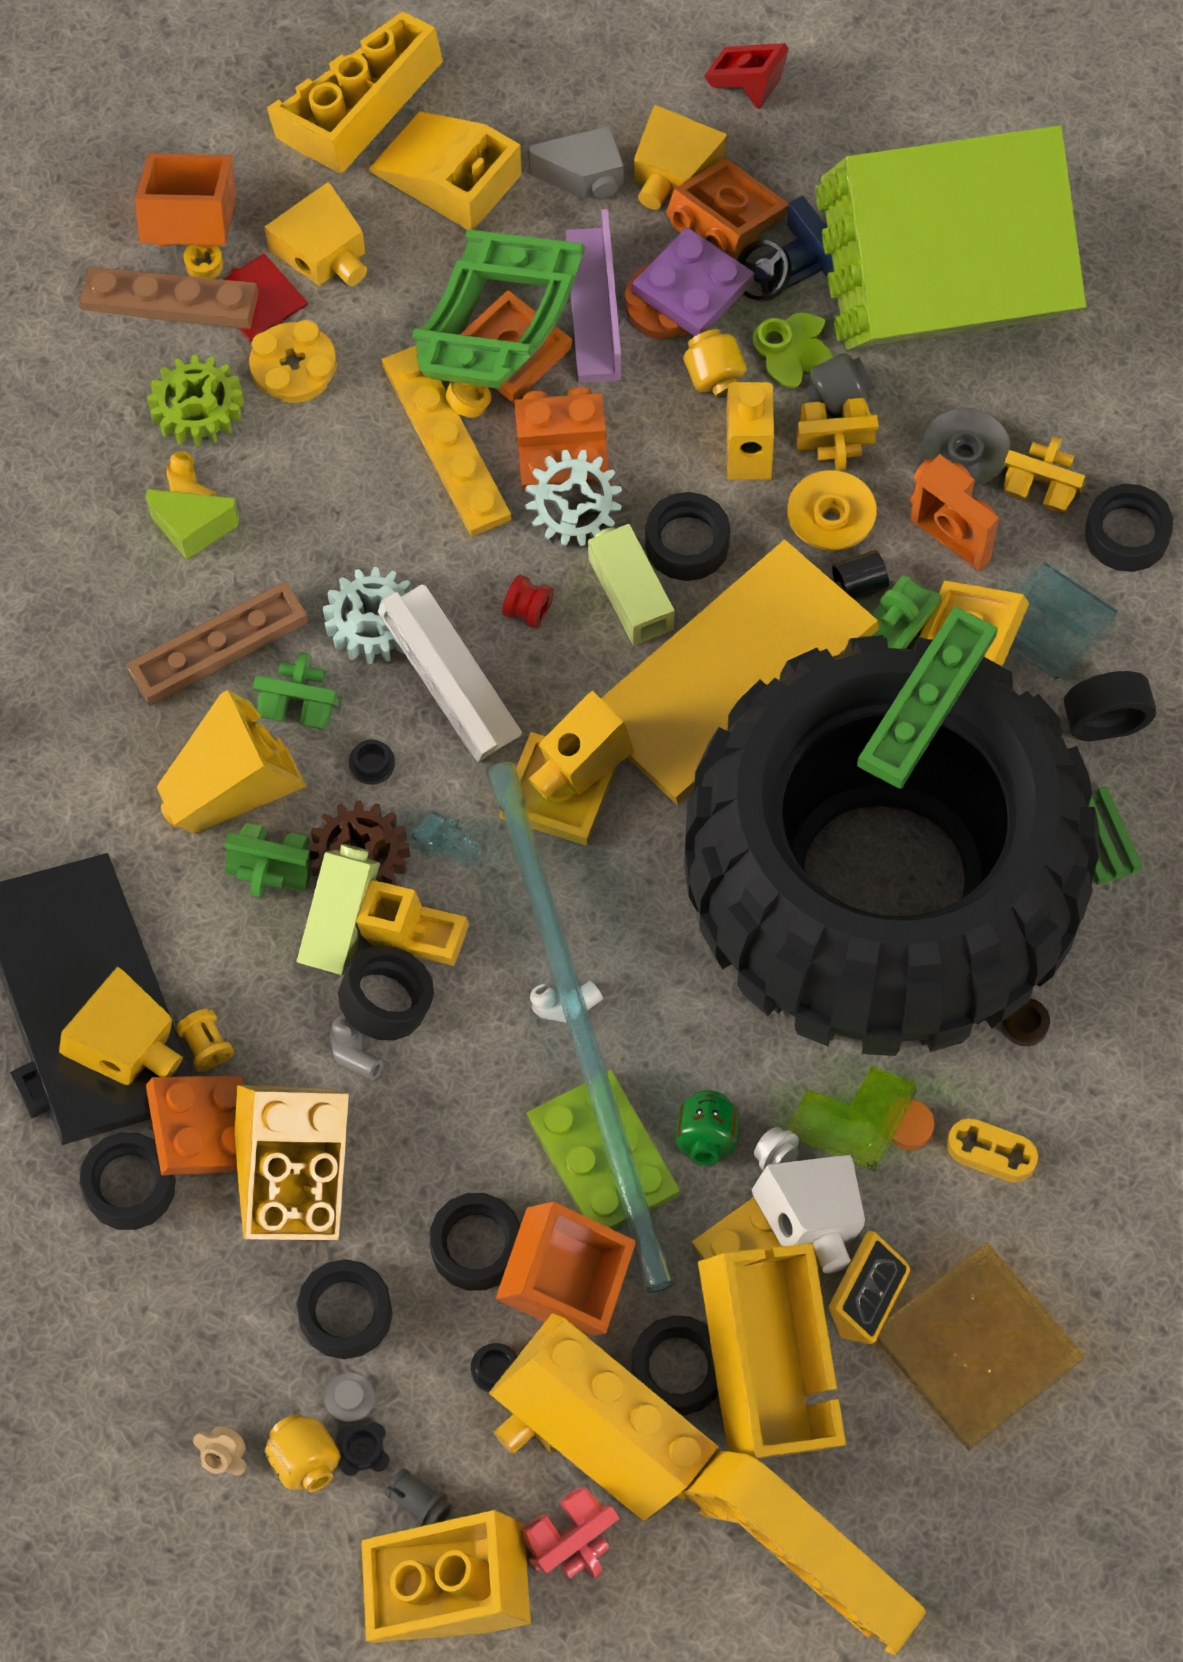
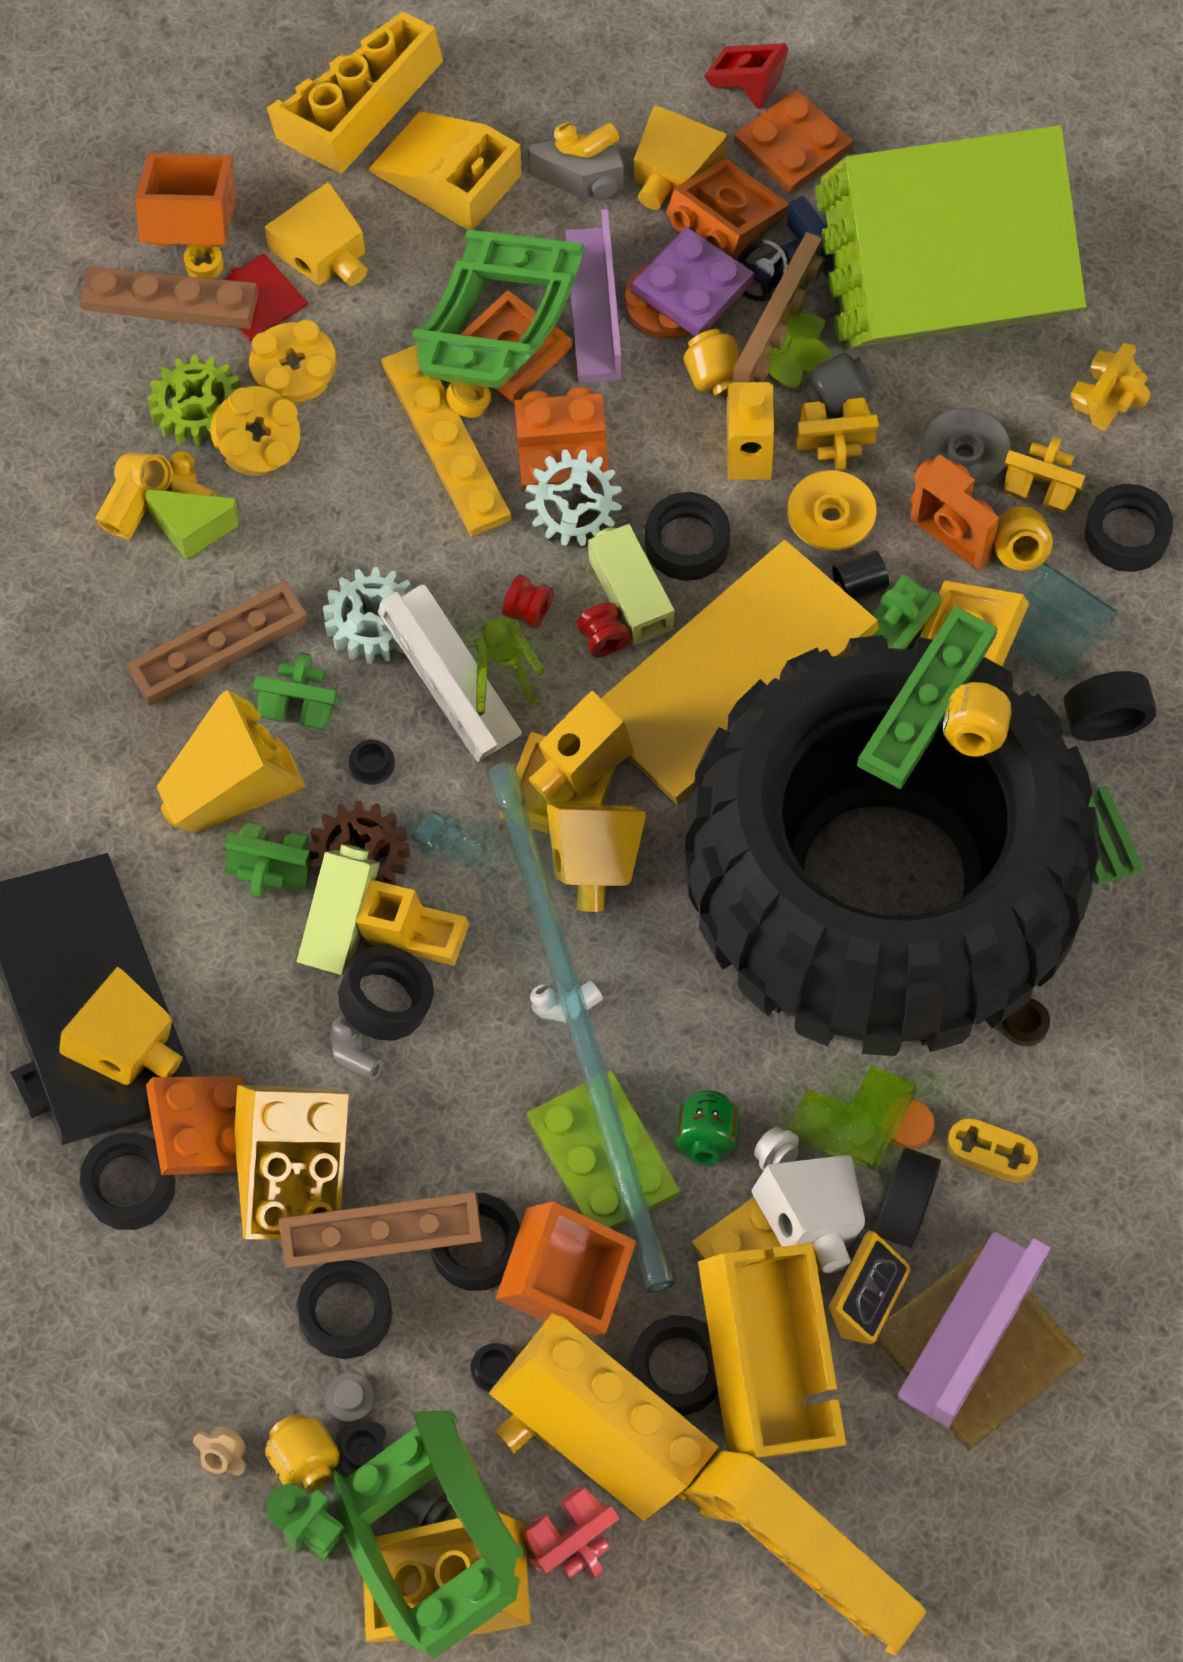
(127, 498): none -> yellow piece
(204, 1039): yellow bush -> none
(235, 443): none -> yellow plate
(304, 1519): none -> bright green hips
(380, 1230): none -> medium nougat plate
(392, 1476): none -> bright green wedge
(503, 643): none -> clear neon green plant
(583, 145): none -> yellow arm
(594, 848): none -> yellow torso
(603, 629): none -> red wheel
(786, 300): none -> medium nougat plate
(793, 141): none -> orange plate
(908, 1197): none -> black tyre
(972, 1327): none -> lavender panel
(977, 718): none -> yellow head
(1022, 539): none -> yellow head
(1118, 386): none -> yellow hips

